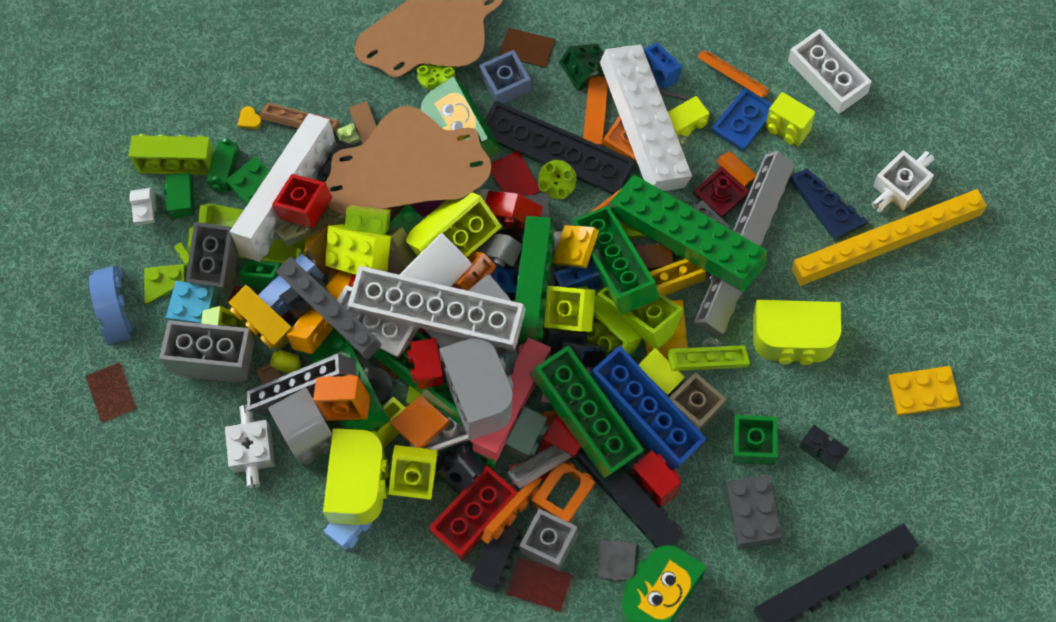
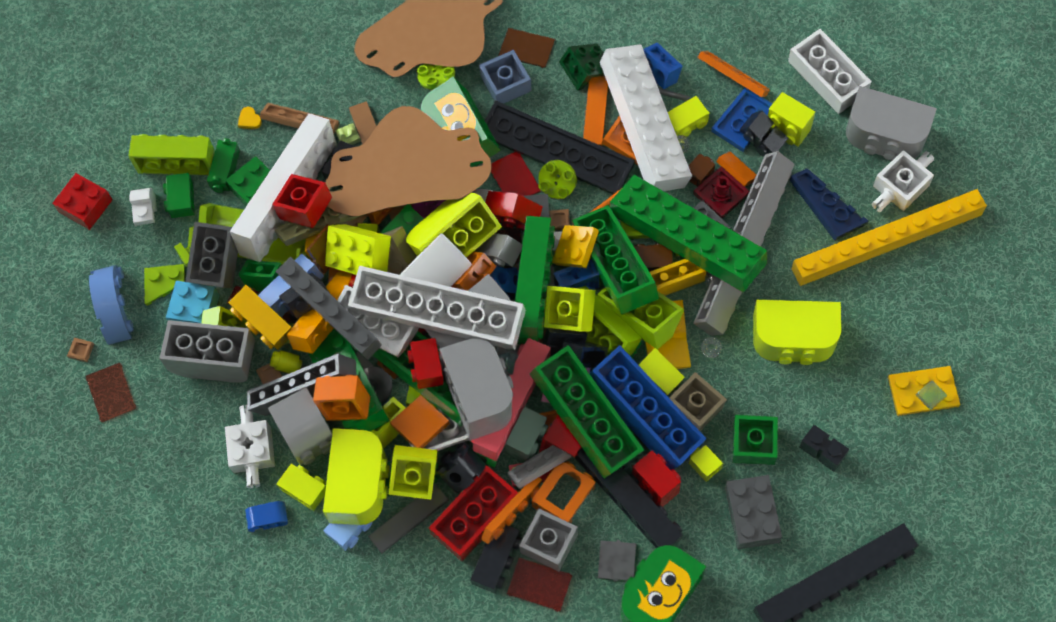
(80, 350): none -> medium nougat tile
(82, 201): none -> red brick
(266, 516): none -> blue beam
(302, 486): none -> neon yellow brick
(367, 219): lime brick -> none
(407, 520): none -> dark grey tile
(559, 218): none -> medium nougat tile
(701, 169): none -> reddish brown brick
(705, 463): none -> neon yellow brick
(708, 358): lime plate -> none
(758, 131): none -> black piece
(888, 124): none -> light grey brick
(931, 395): none -> clear light blue tile

